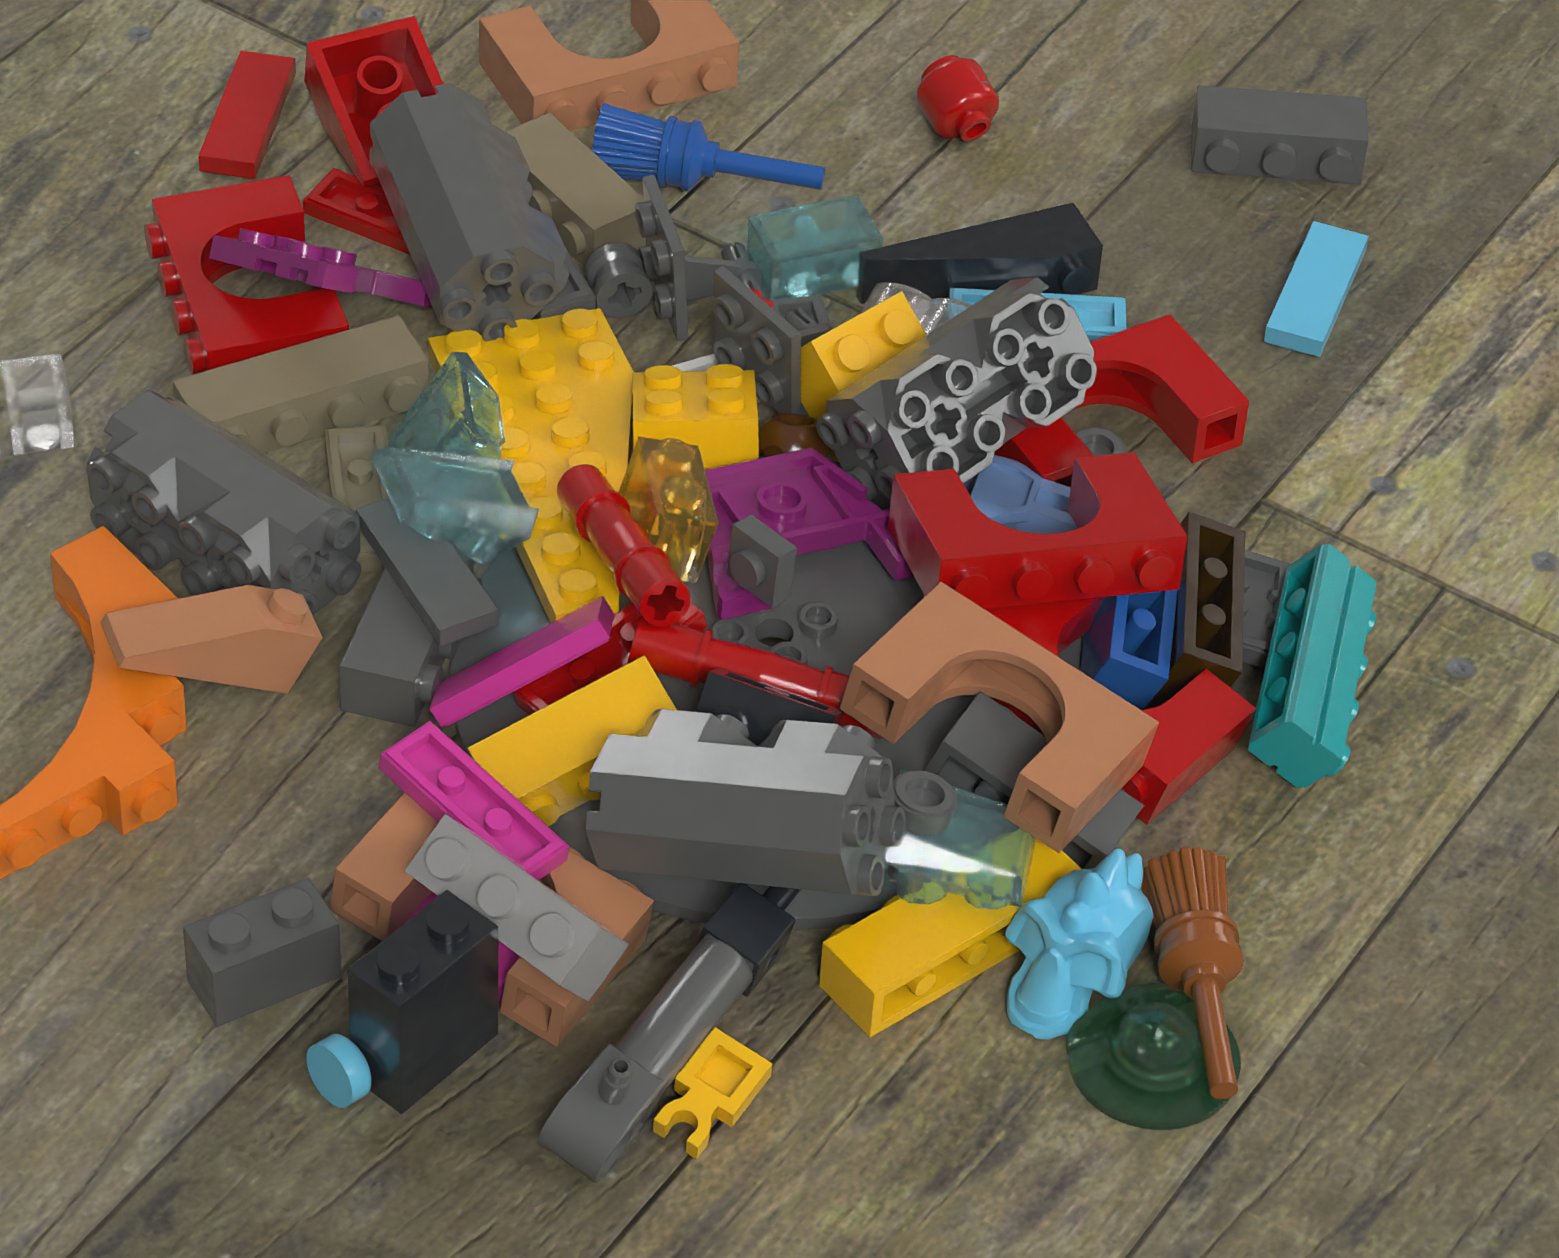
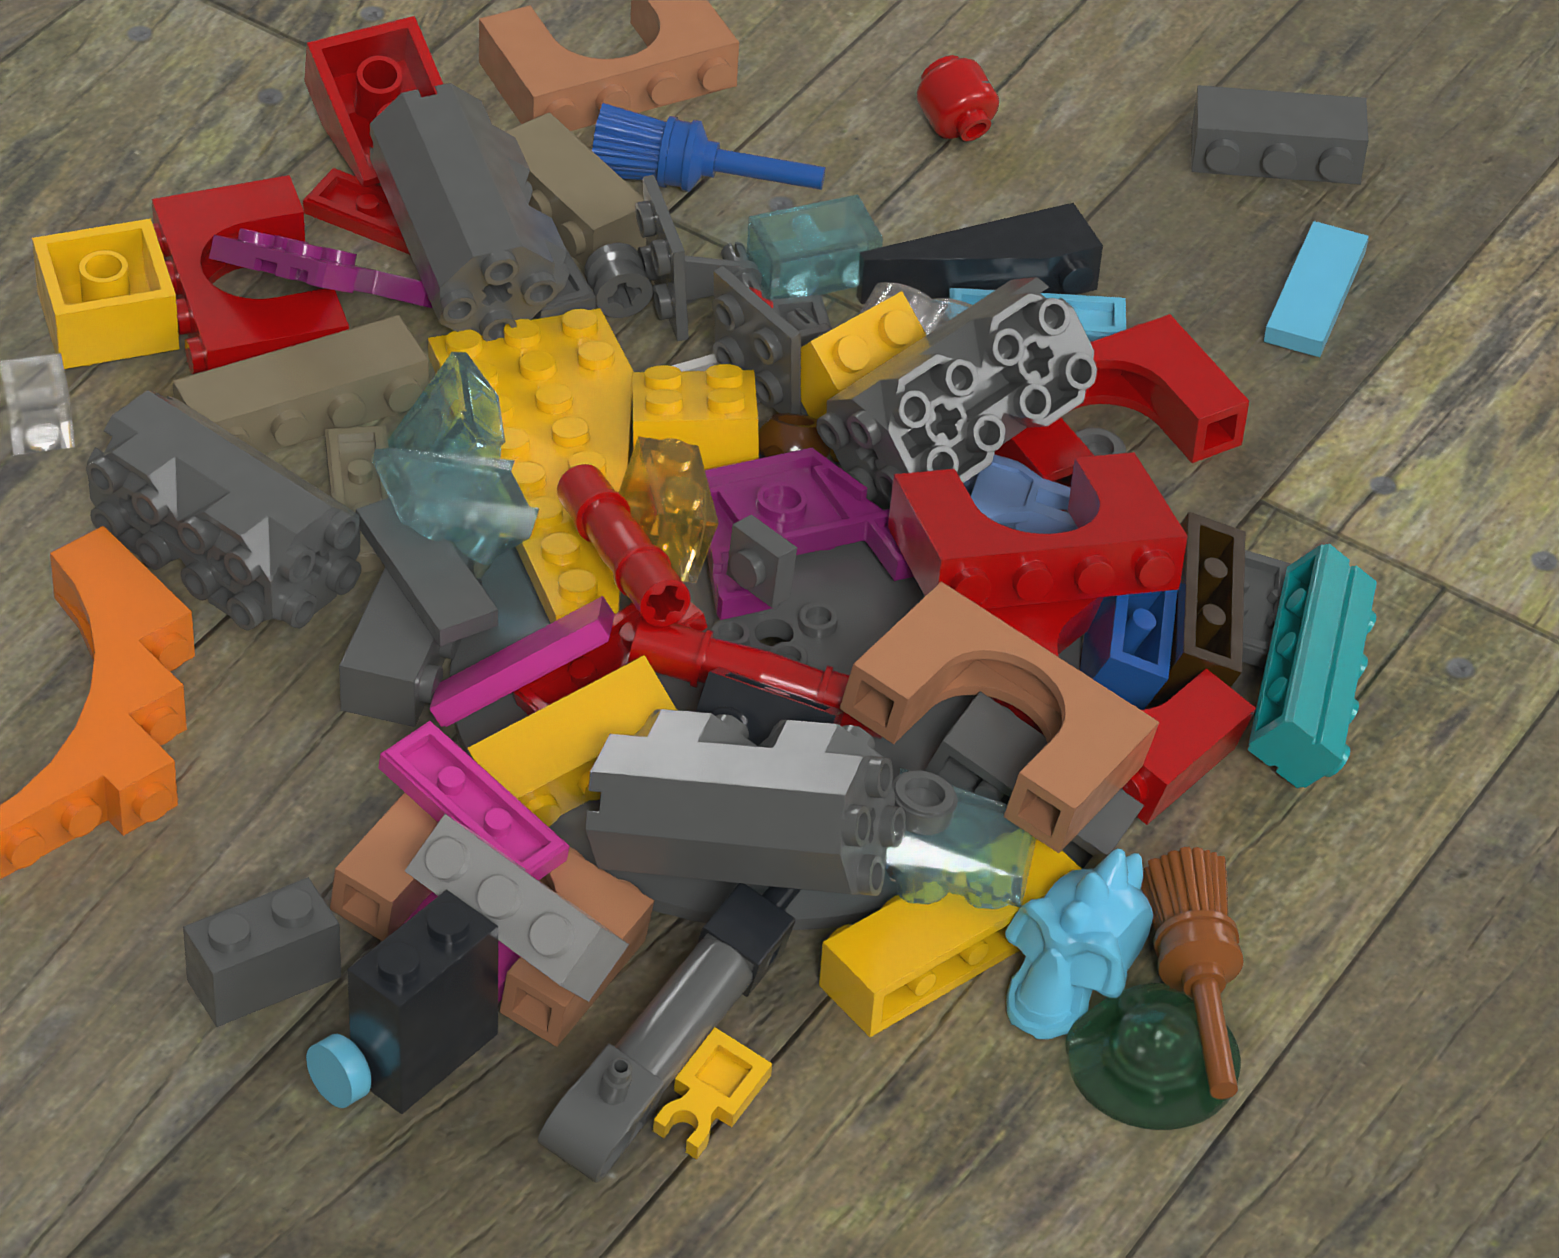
(106, 293): none -> yellow brick
(221, 636): nougat slope -> none
(247, 114): red tile -> none

